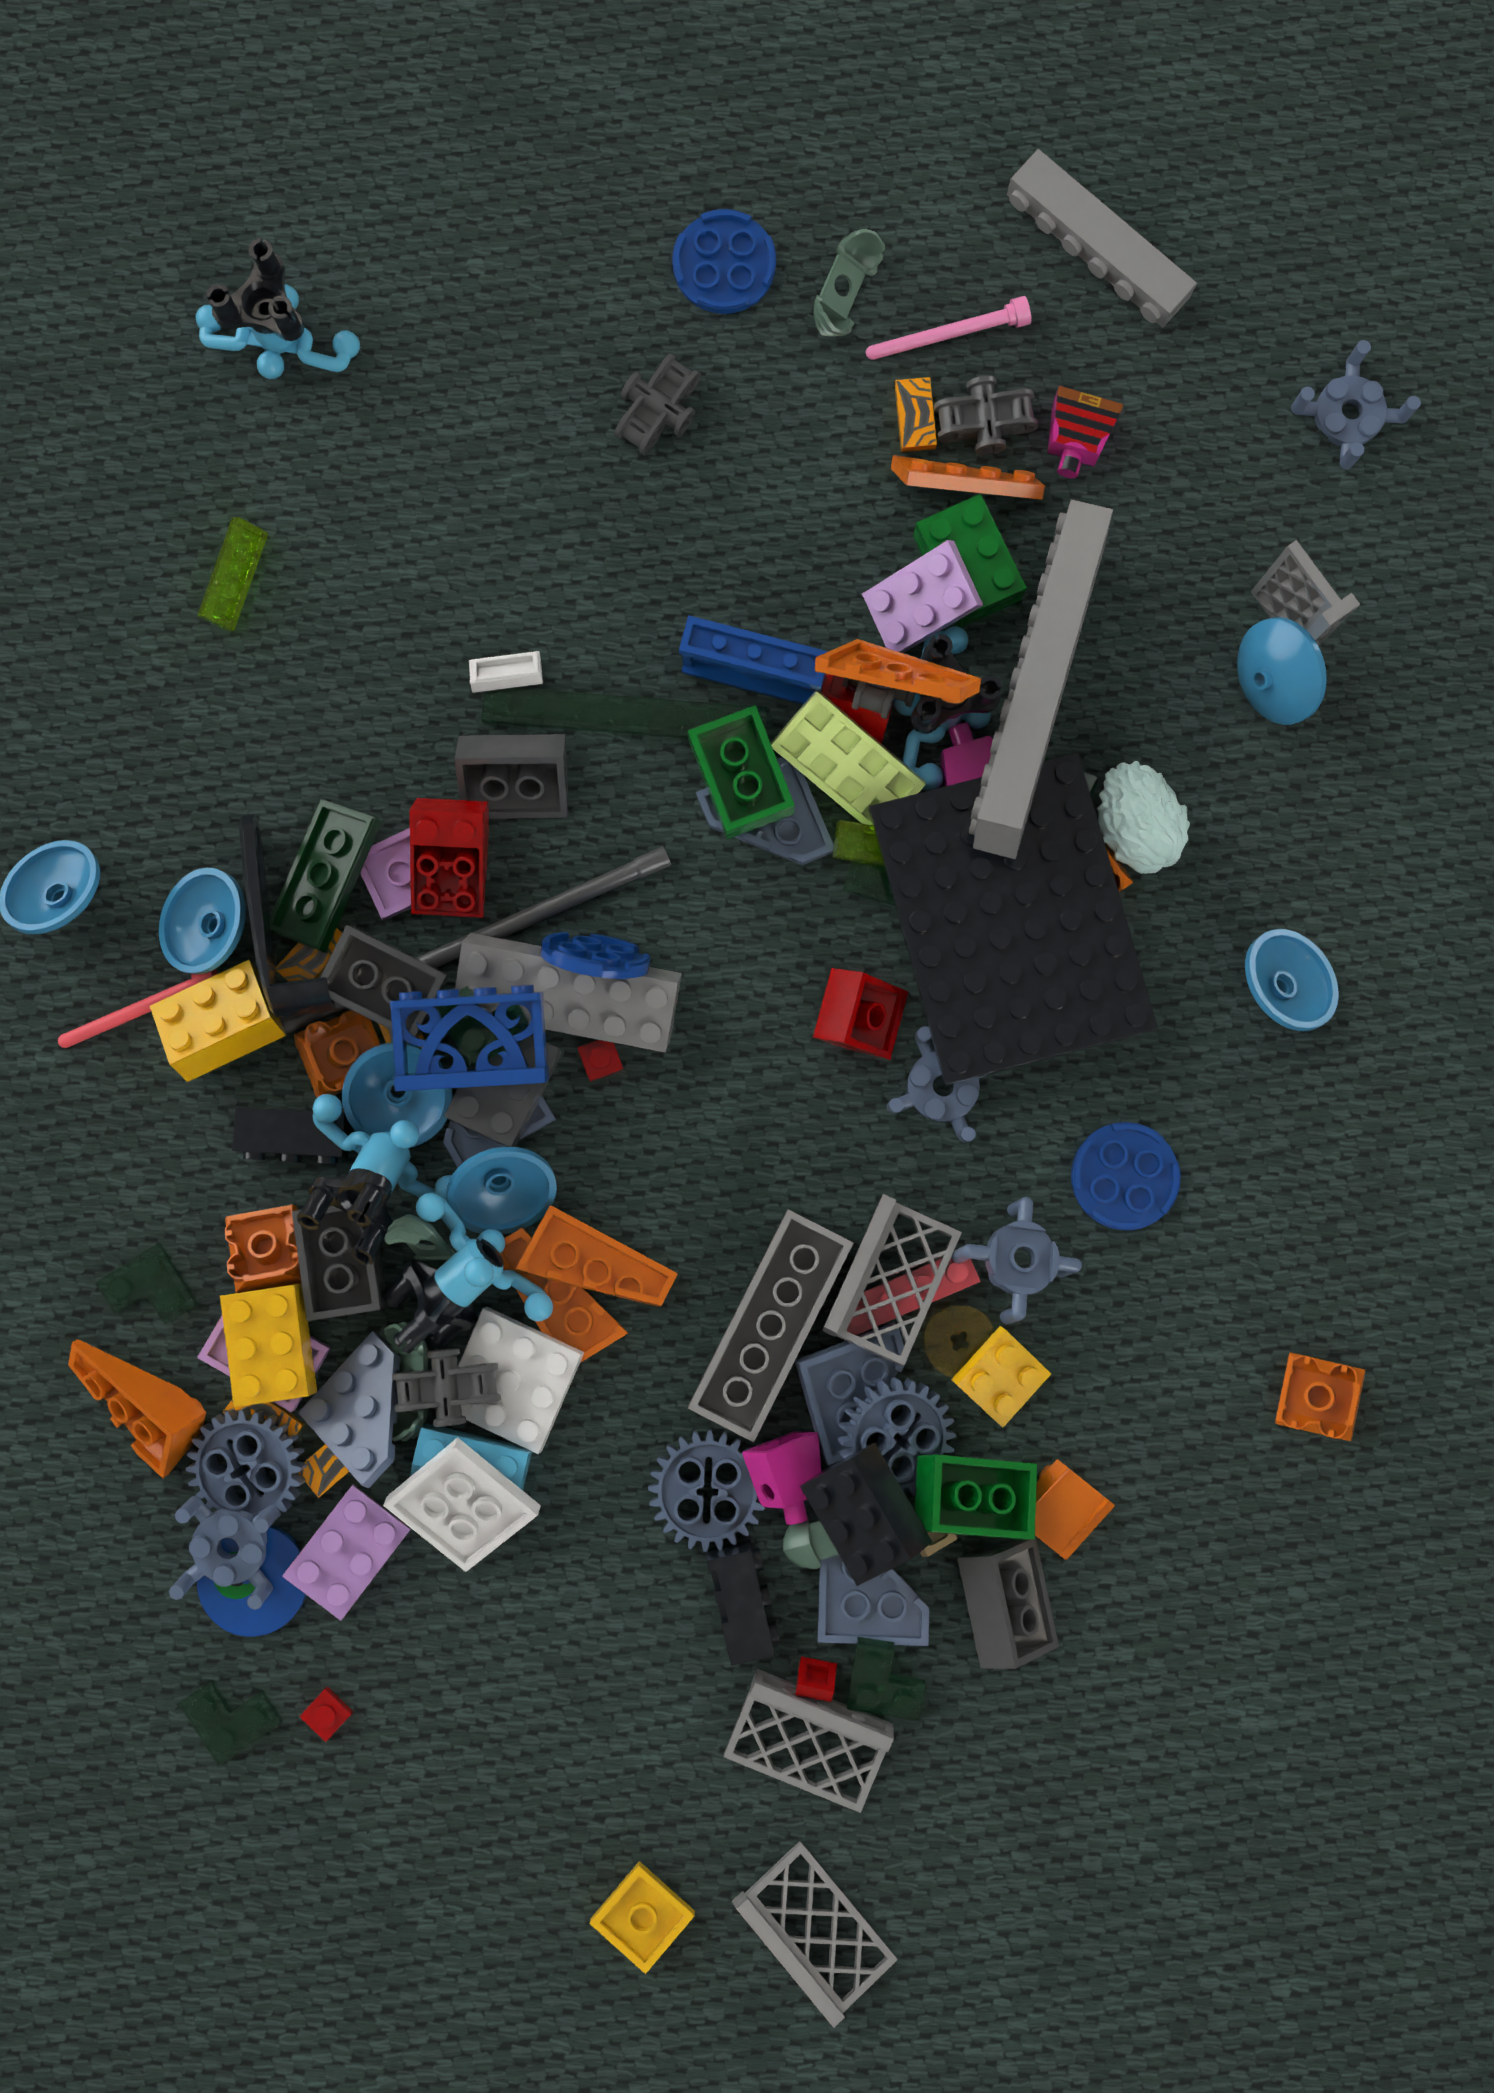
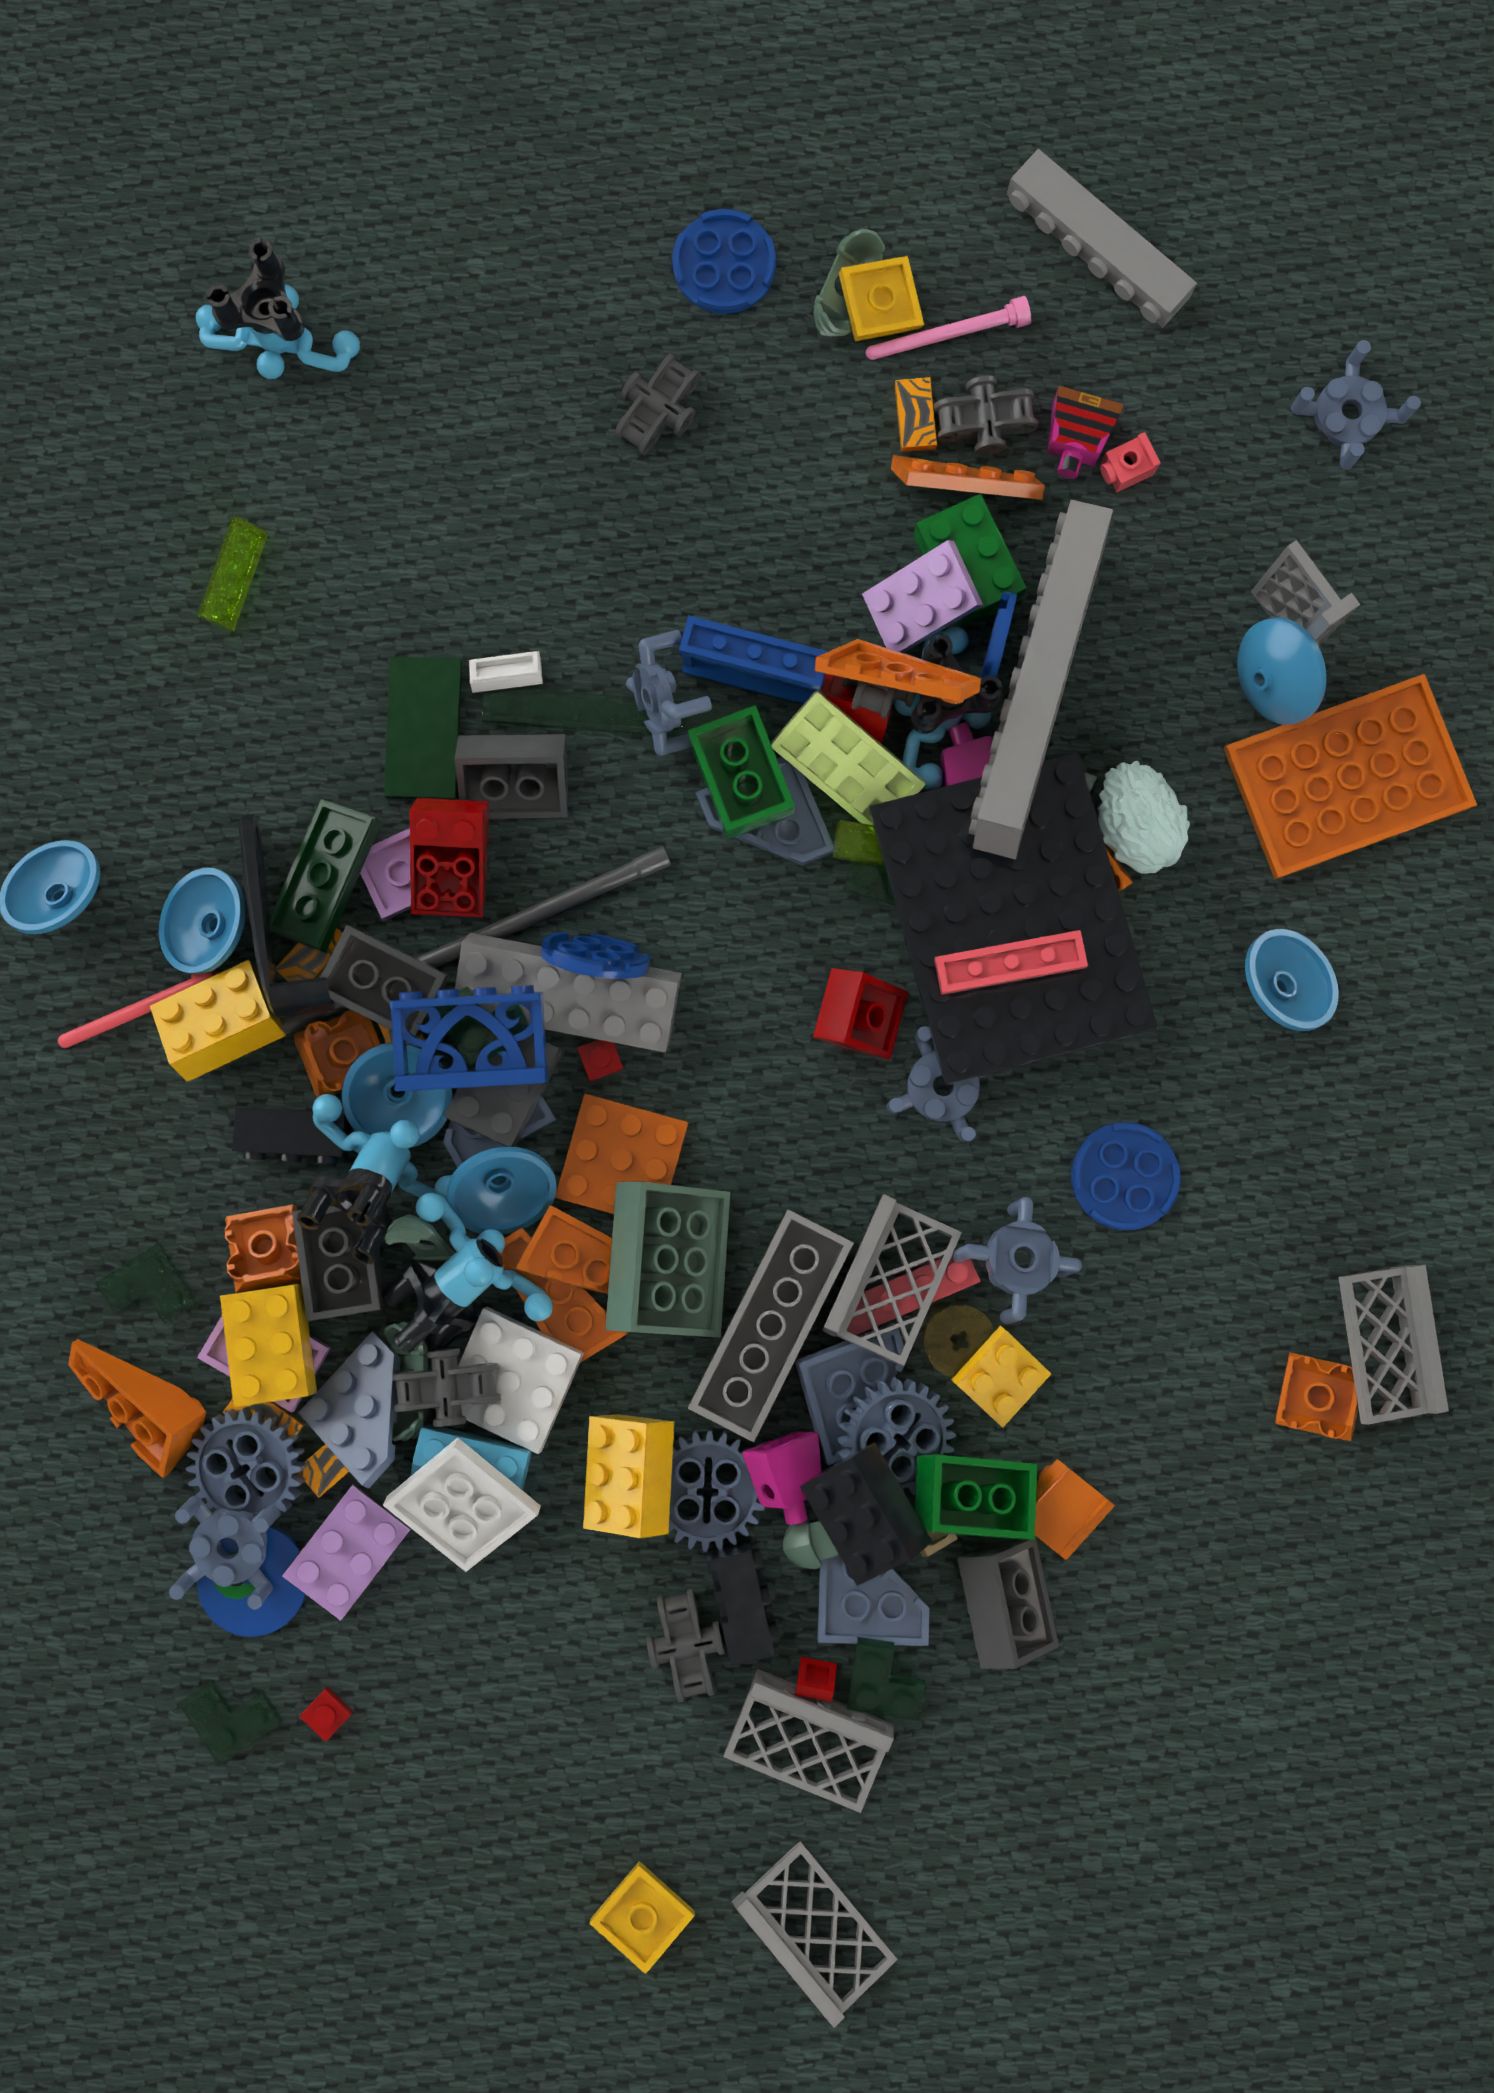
(422, 728): none -> dark green tile
(615, 1146): none -> orange plate
(628, 1475): none -> yellow brick
(654, 692): none -> sand blue plate
(667, 1259): none -> sand green slope
(685, 1645): none -> dark grey axle
(881, 298): none -> yellow plate
(999, 634): none -> blue tile
(1010, 962): none -> coral plate
(1122, 475): none -> coral brick
(1349, 776): none -> orange plate
(1416, 1339): none -> light grey fence

